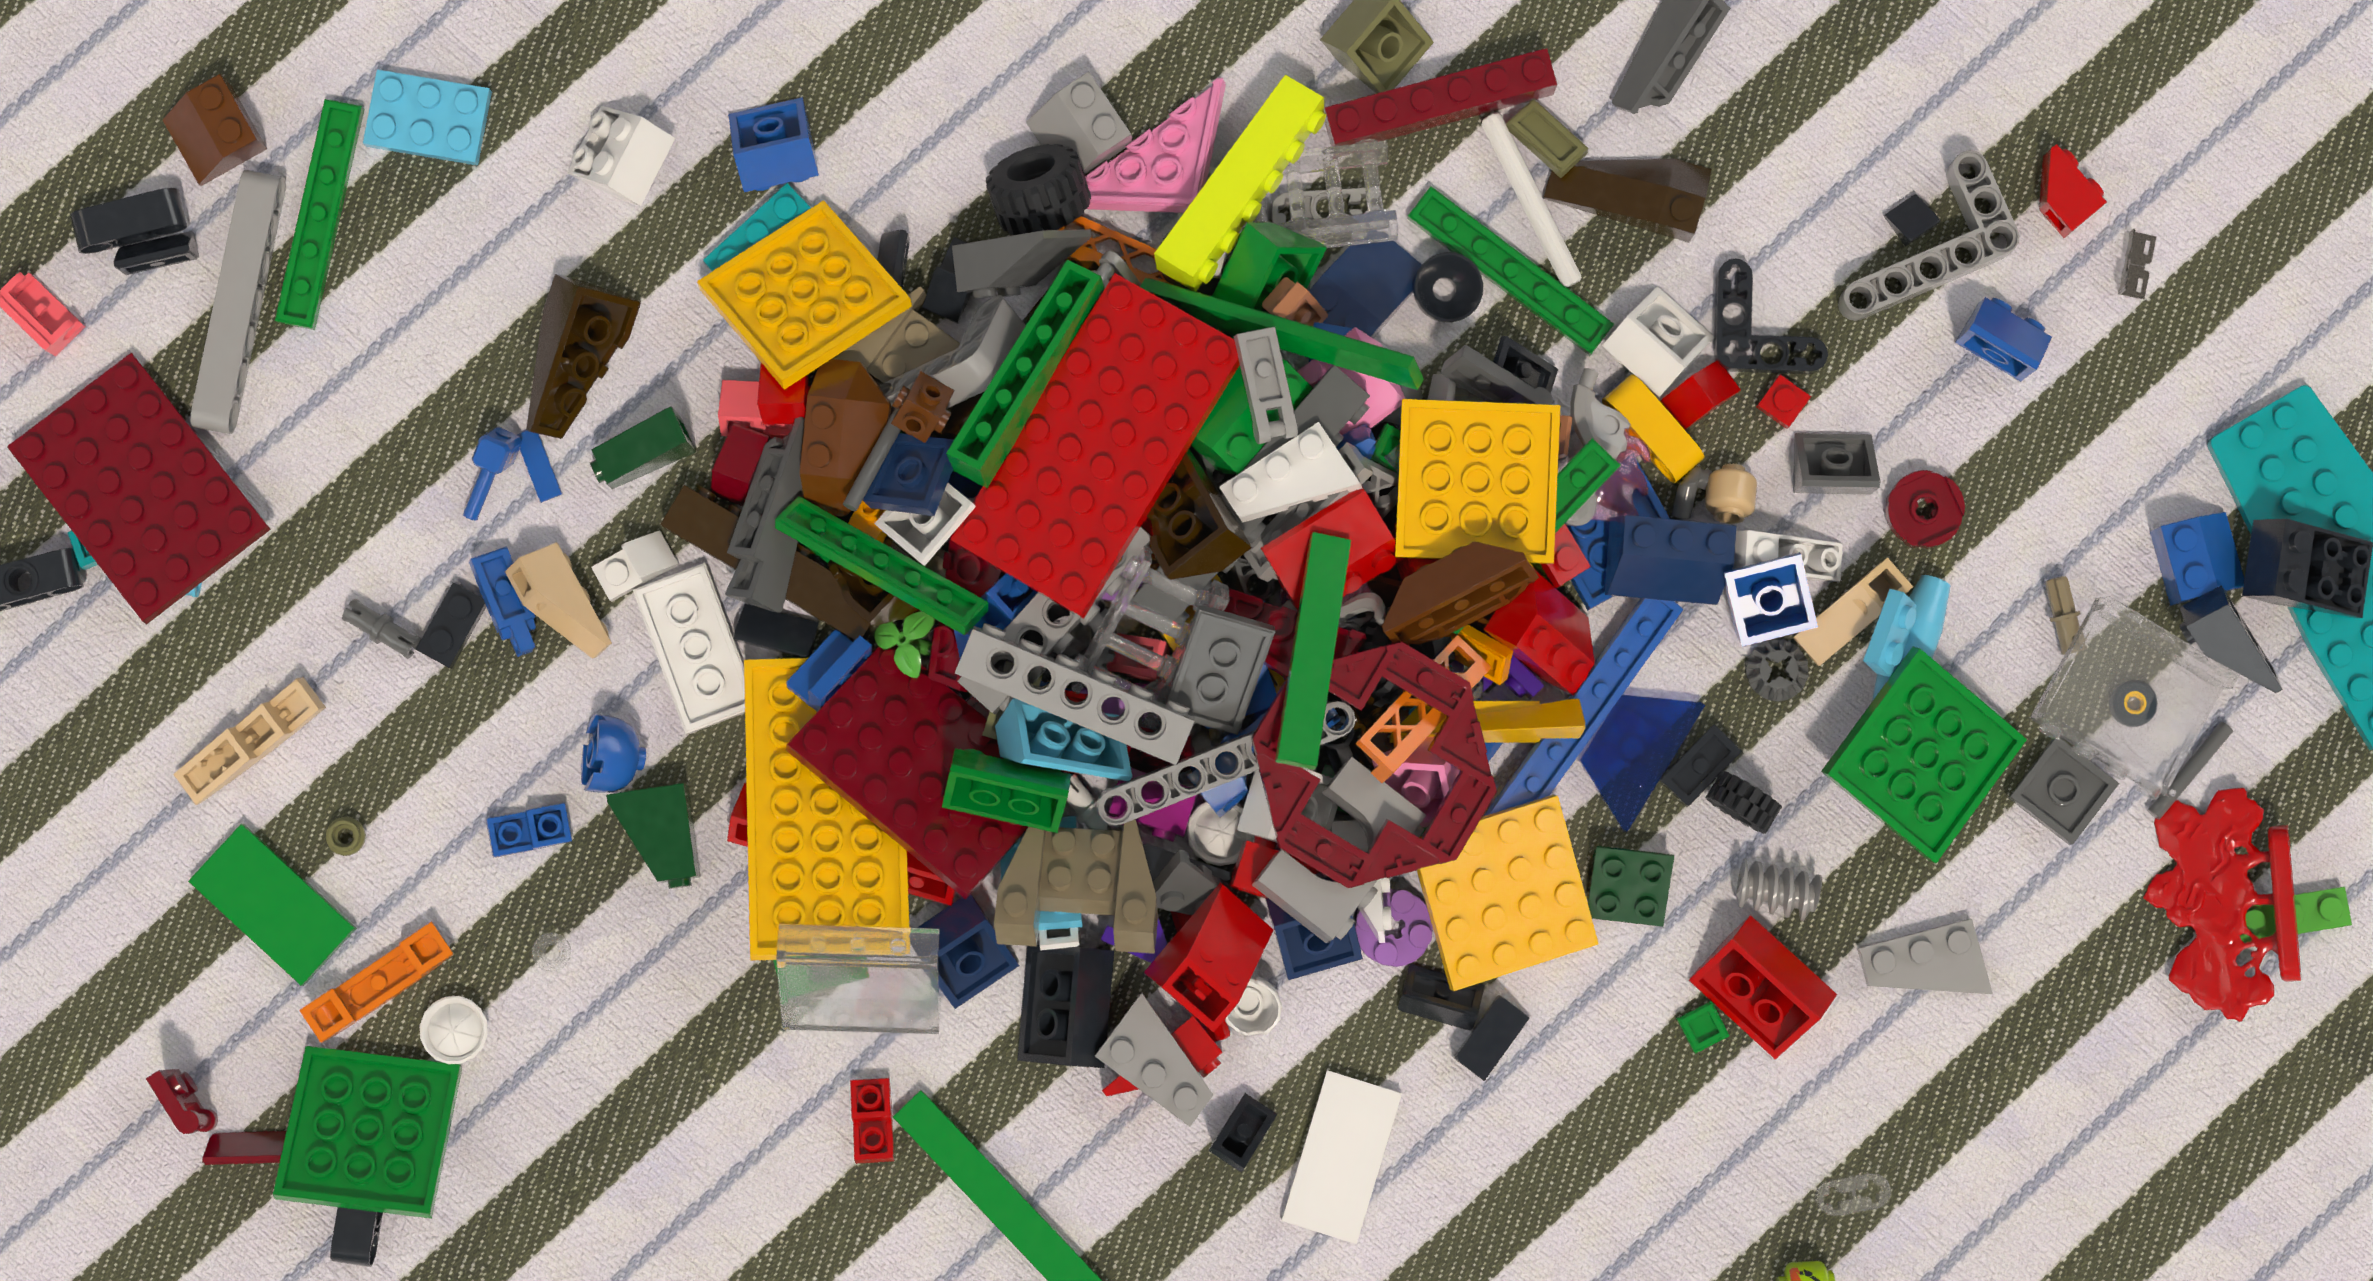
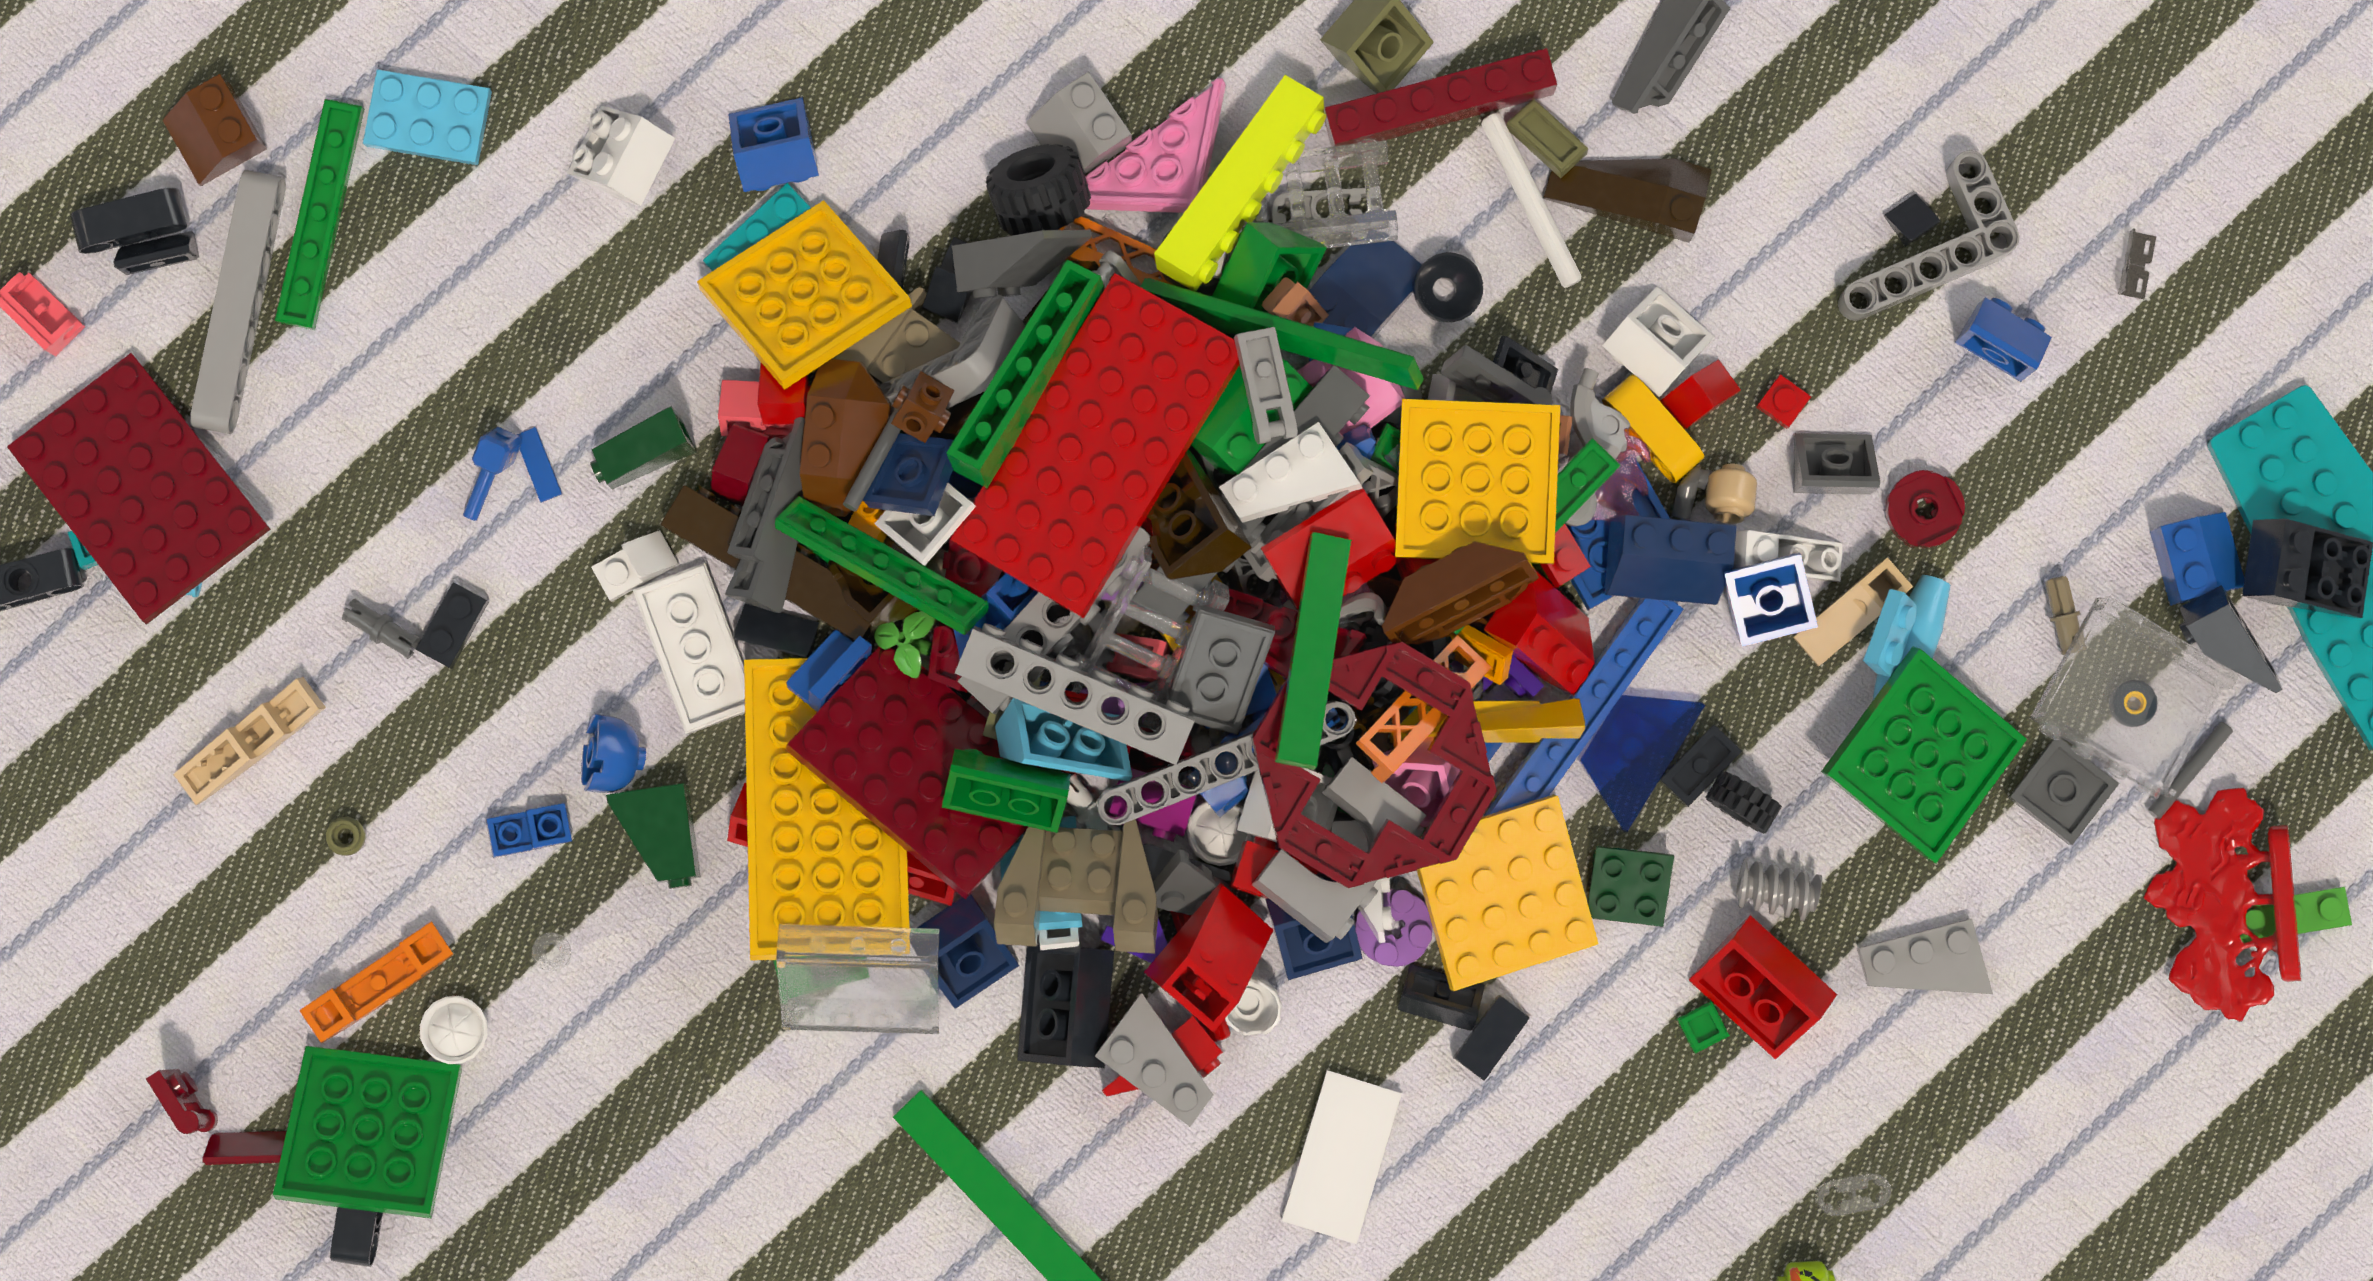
(272, 904): green tile -> none
(503, 604): blue hinge -> none
(554, 594): tan slope -> none
(576, 341): dark brown wedge -> none
(872, 1120): red slope -> none
(1243, 1132): black slope -> none
(1511, 271): green tile -> none
(1742, 335): black beam -> none
(1759, 670): dark grey gear -> none
(2066, 193): red slope -> none

